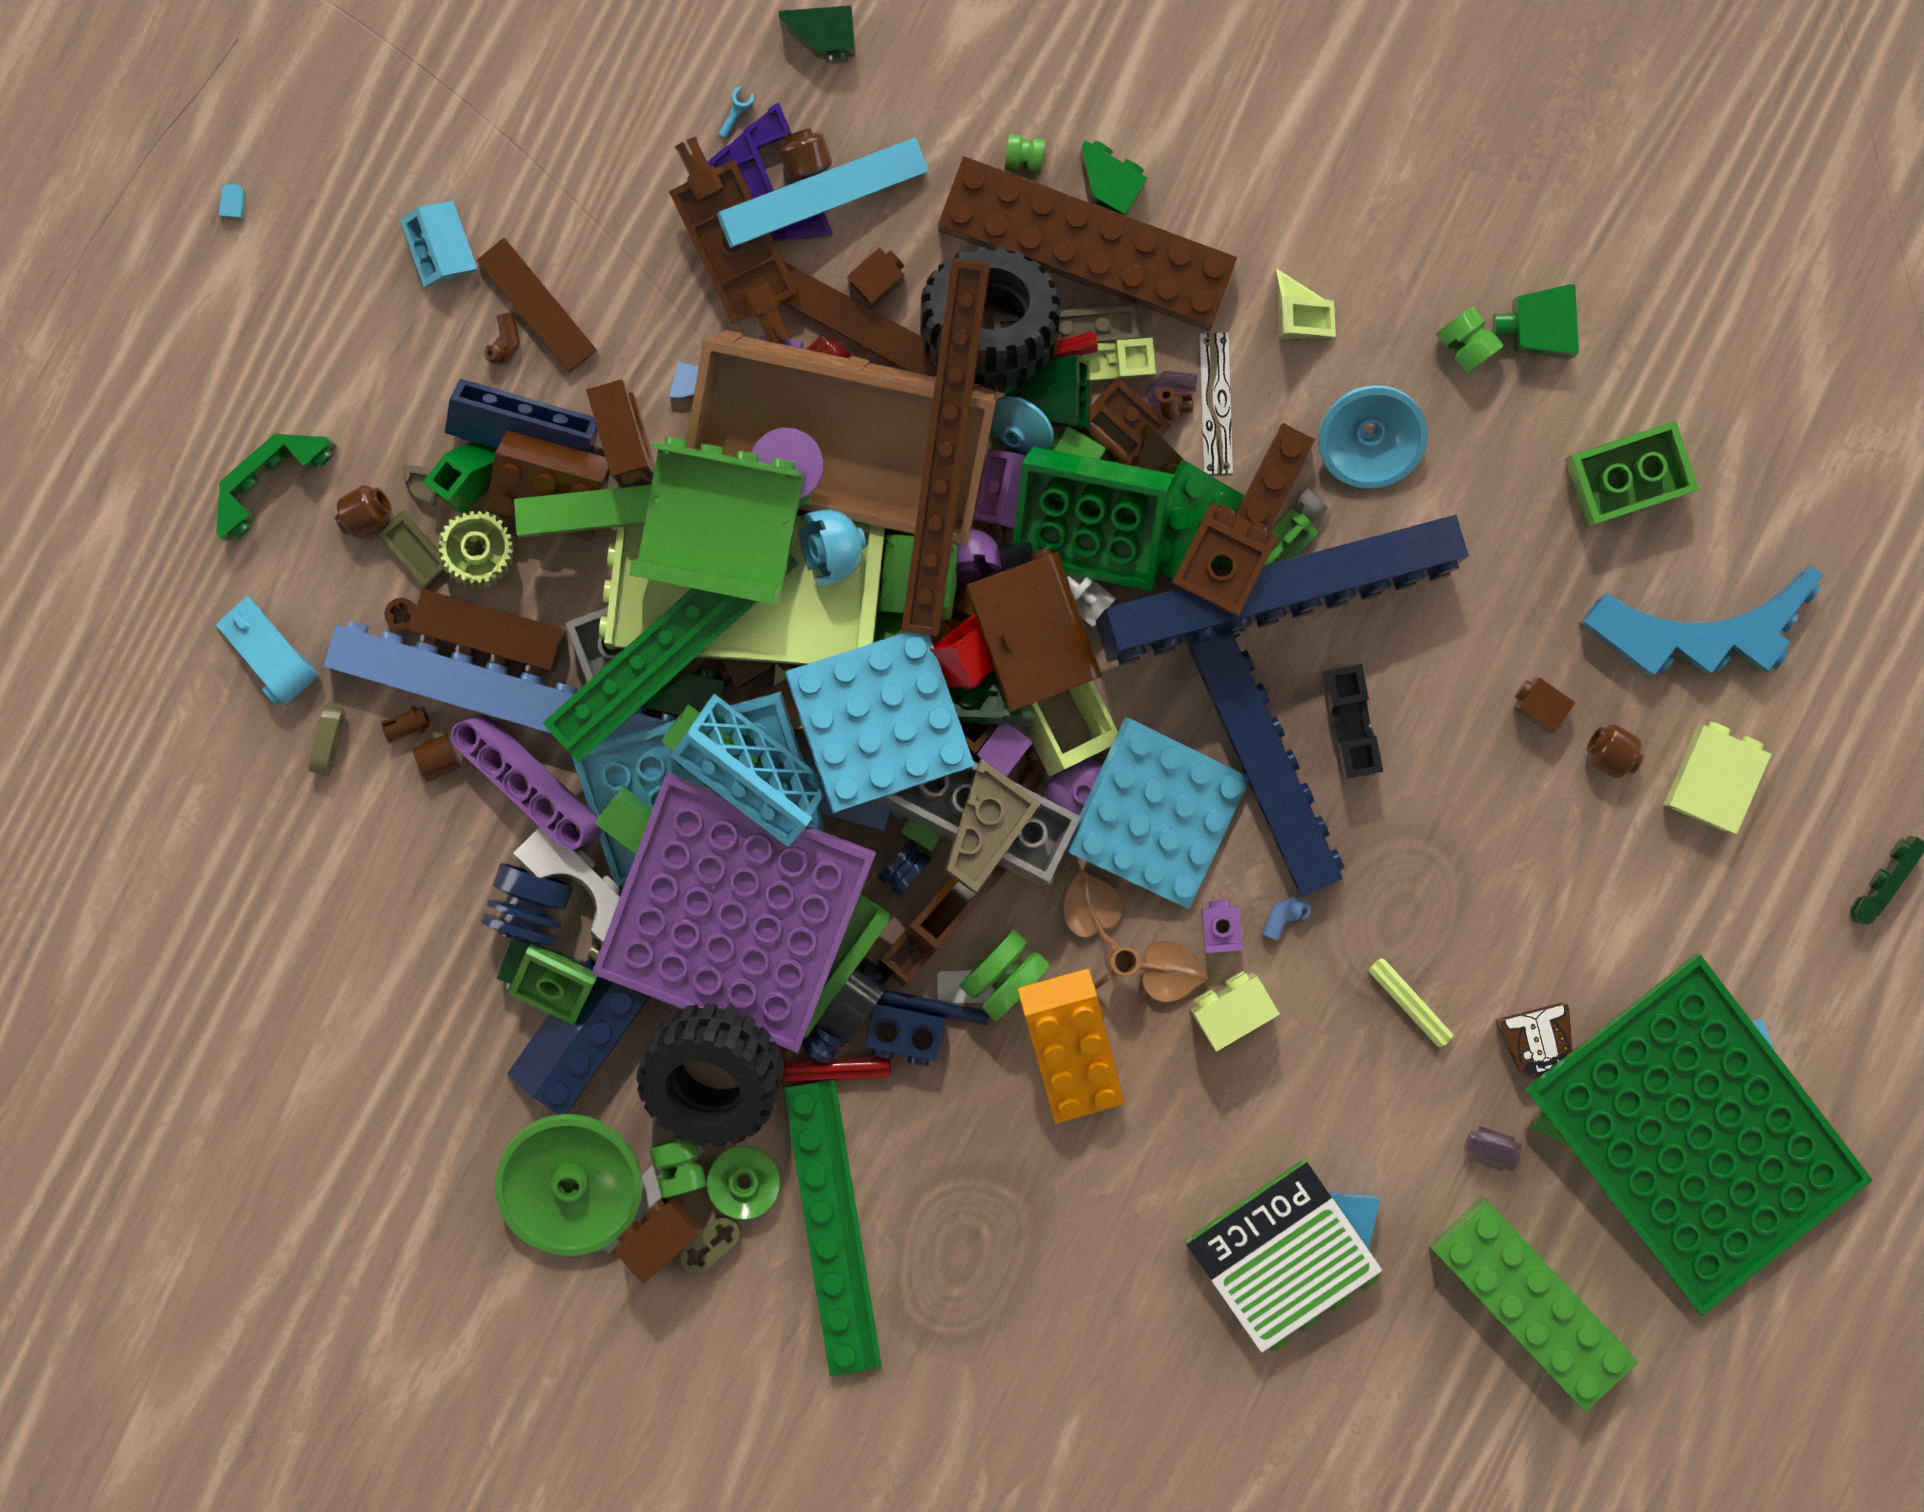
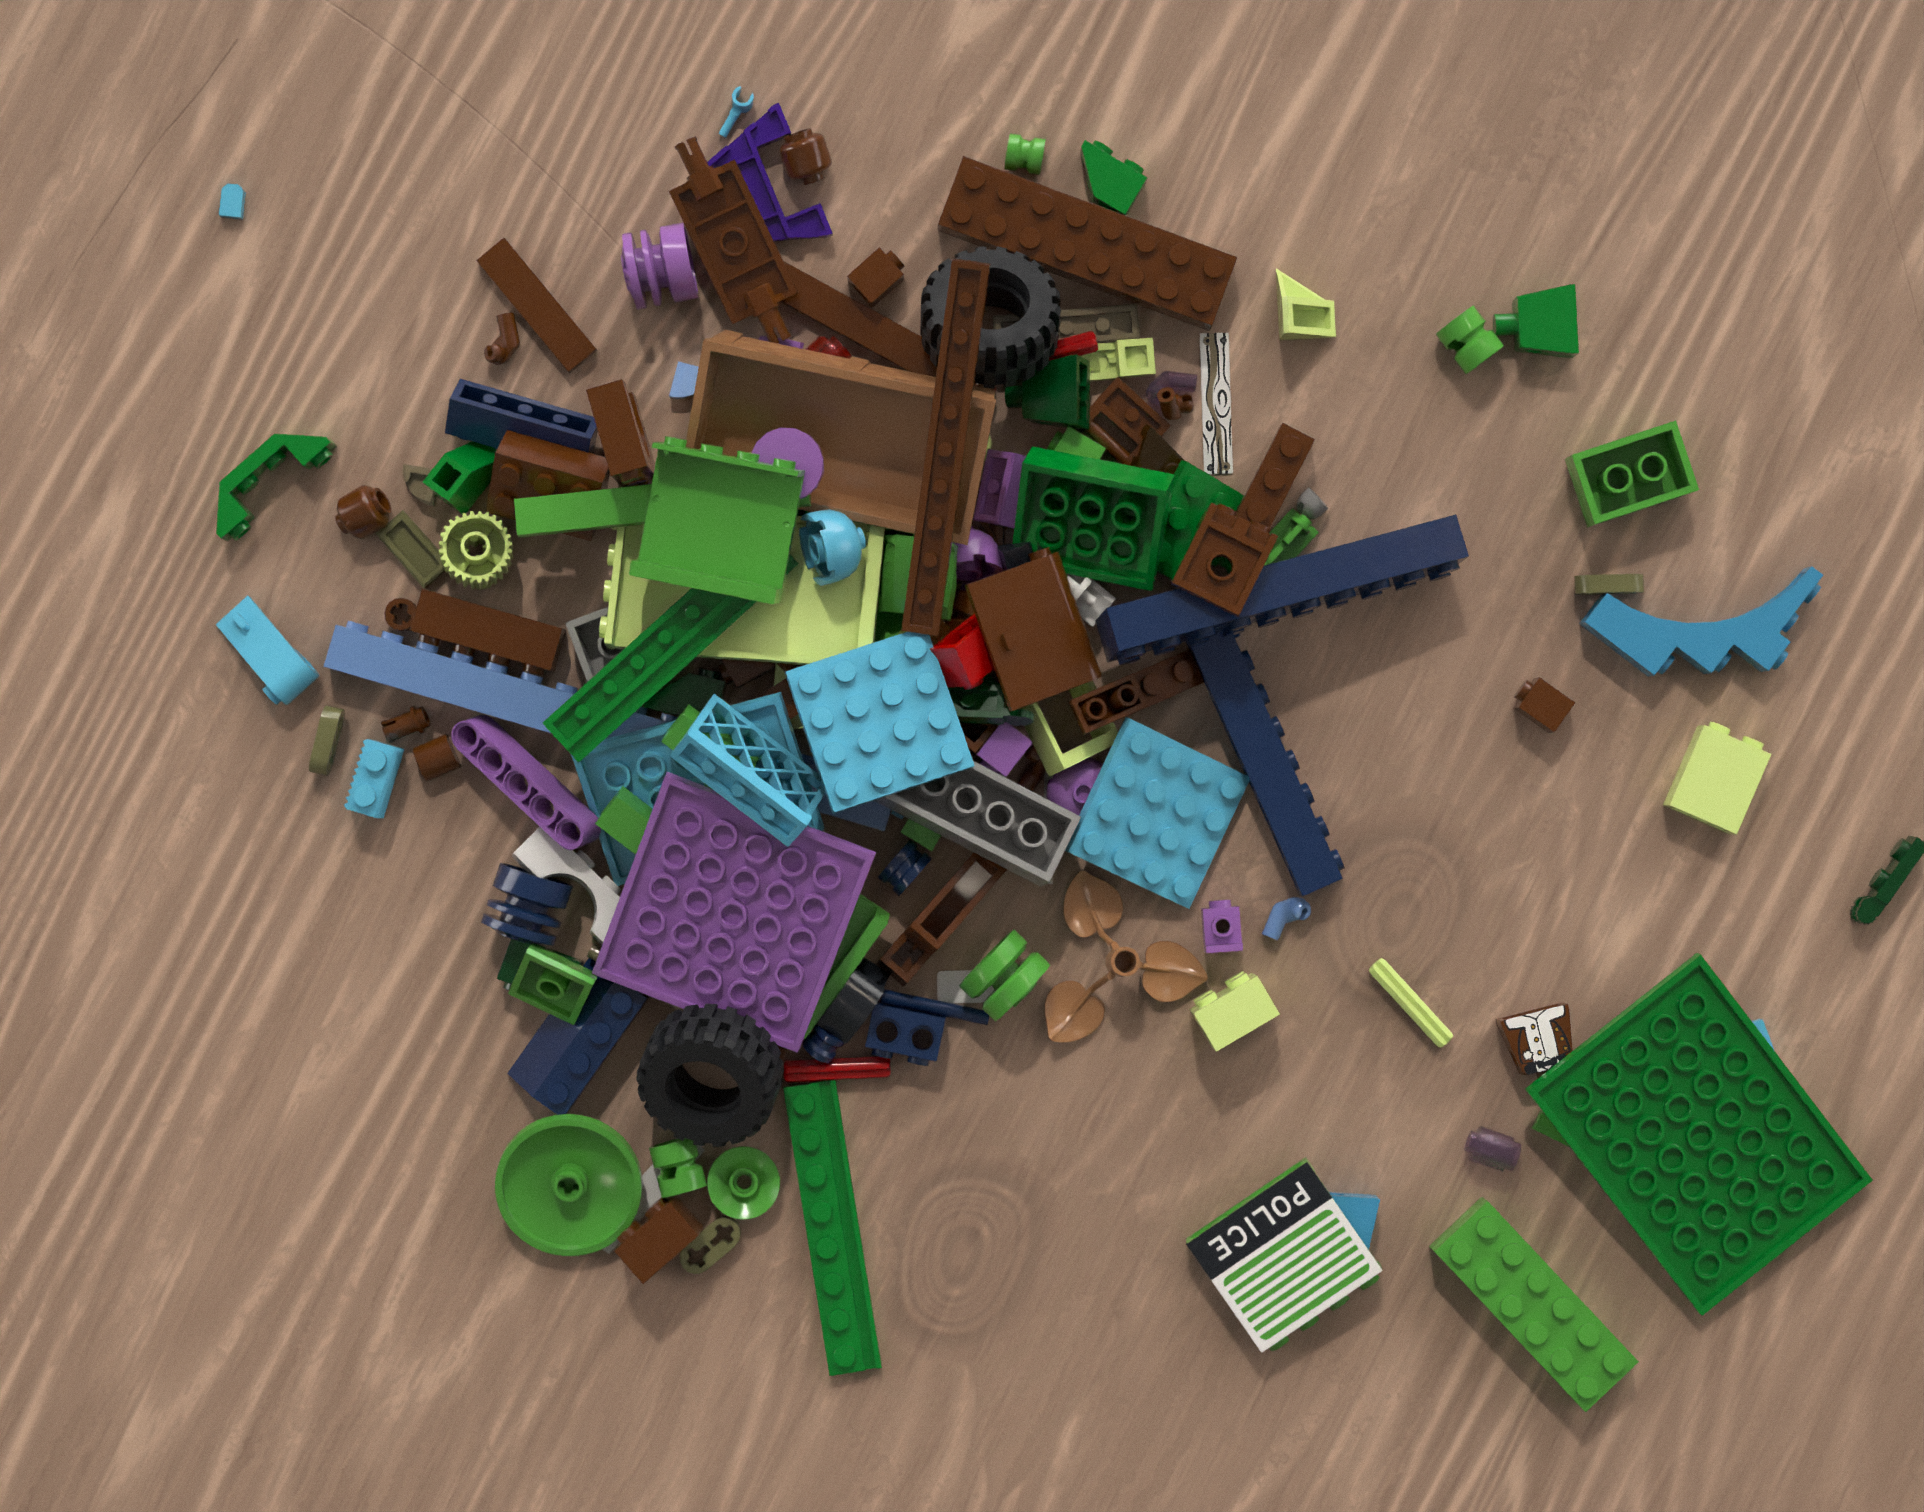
(374, 778): none -> medium azure brick
(438, 243): medium azure brick -> none
(659, 266): none -> medium lavender wheel
(822, 31): dark green slope -> none
(822, 192): medium azure tile -> none
(988, 826): dark tan wing -> none
(1020, 425): medium azure dish -> none
(1071, 1045): light orange brick -> none
(1136, 692): none -> reddish brown slope
(1351, 723): black arch -> none
(1377, 455): medium azure dish -> none
(1609, 584): none -> olive beam
(1615, 751): reddish brown head -> none

